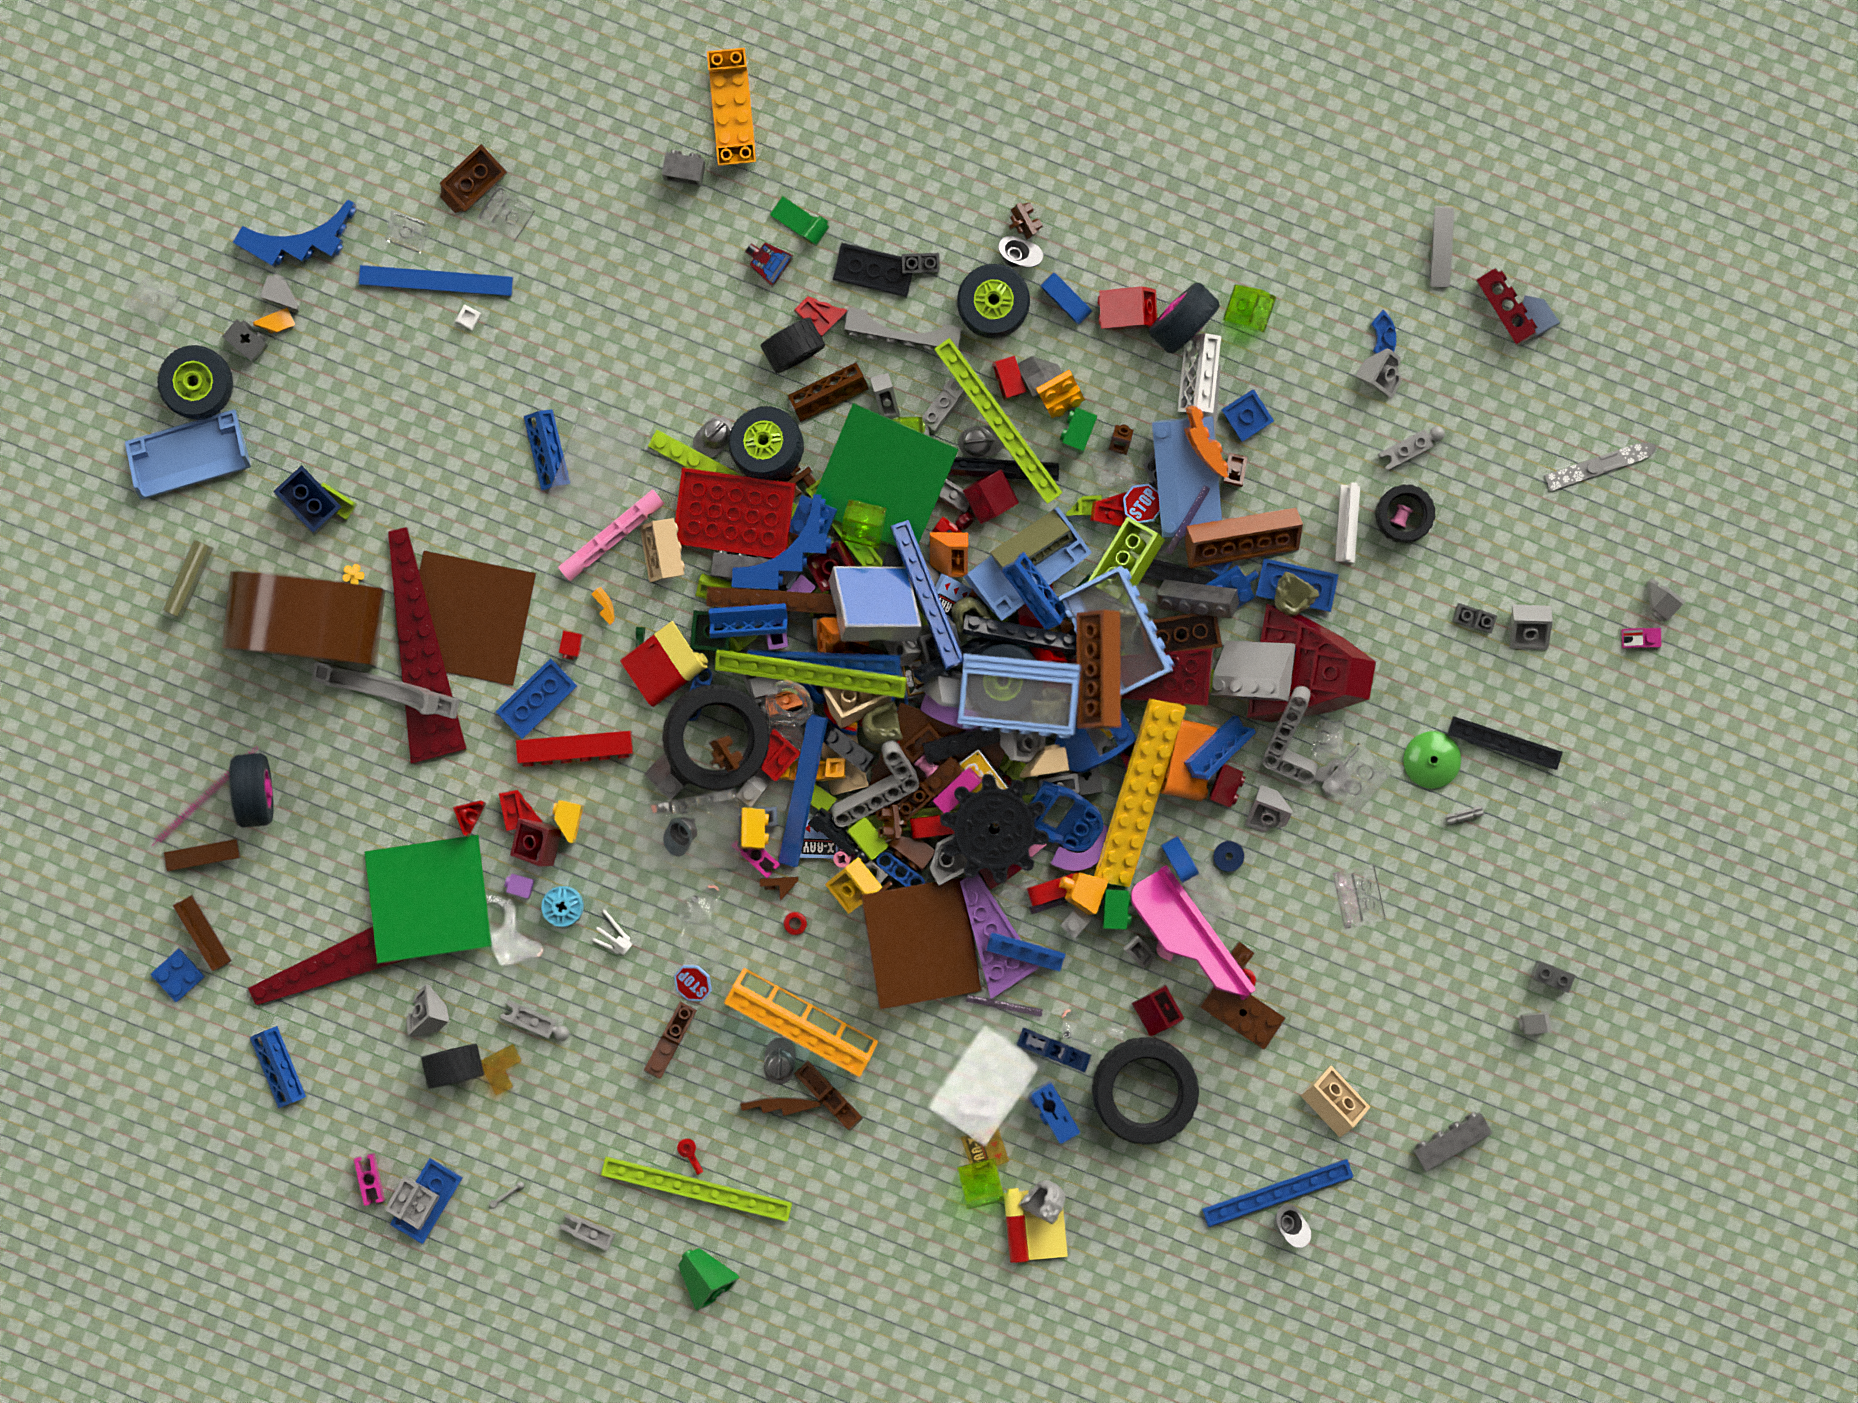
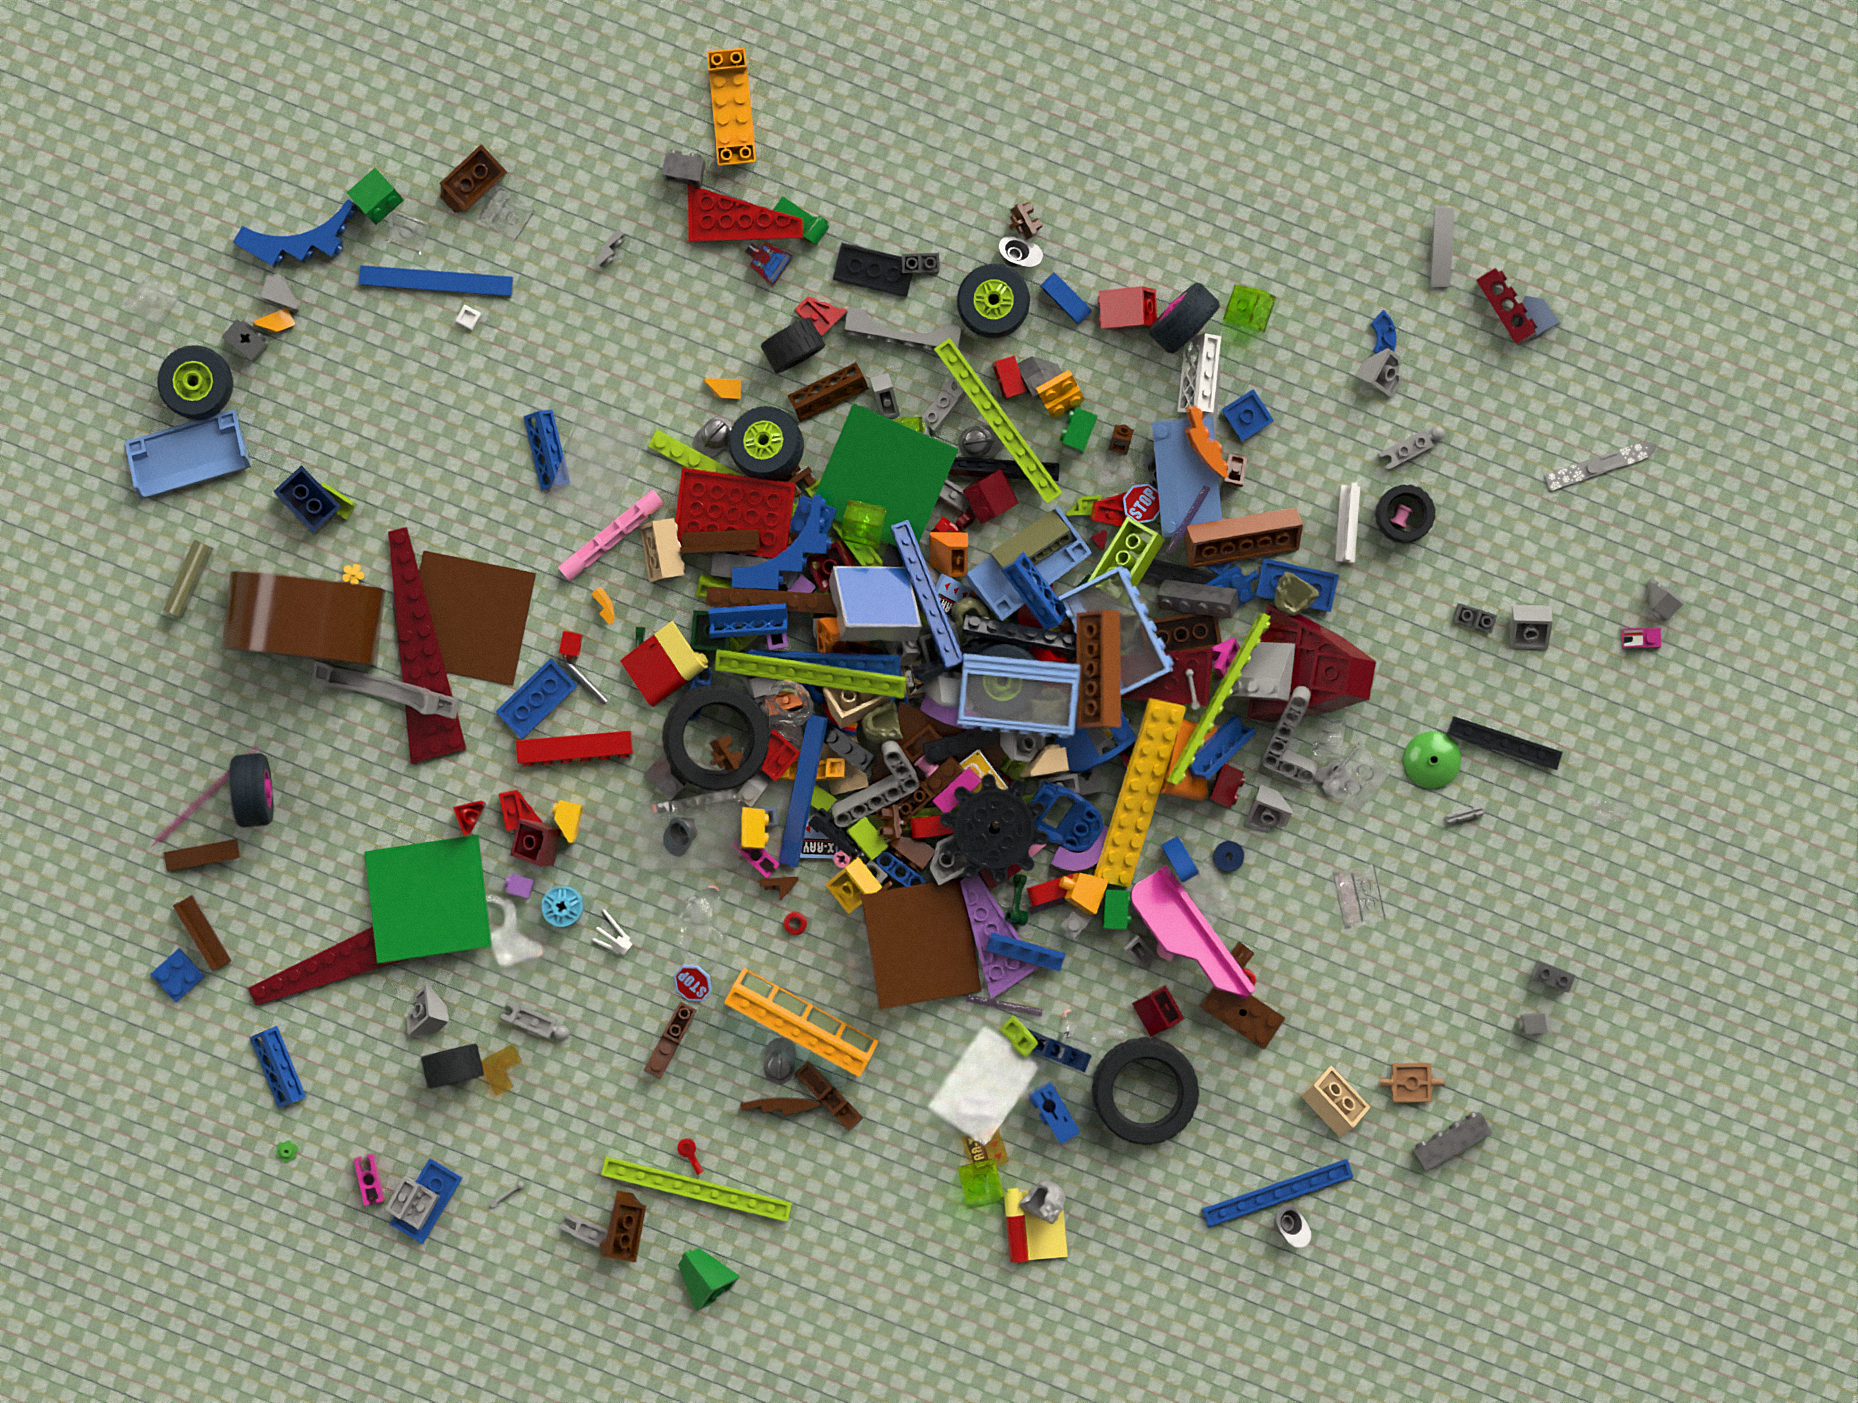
(292, 1149): none -> bright green plant
(375, 196): none -> green brick
(585, 681): none -> flat silver bar
(606, 254): none -> light grey slope
(624, 1228): none -> reddish brown slope
(720, 541): none -> reddish brown fence
(724, 387): none -> light orange slope
(729, 219): none -> red wing
(1017, 916): none -> dark green brick
(1020, 1036): none -> lime slope
(1100, 539): none -> dark red slope
(1195, 705): none -> light grey hinge
(1215, 705): none -> lime plate
(1223, 656): none -> dark pink slope
(1411, 1082): none -> medium nougat plate

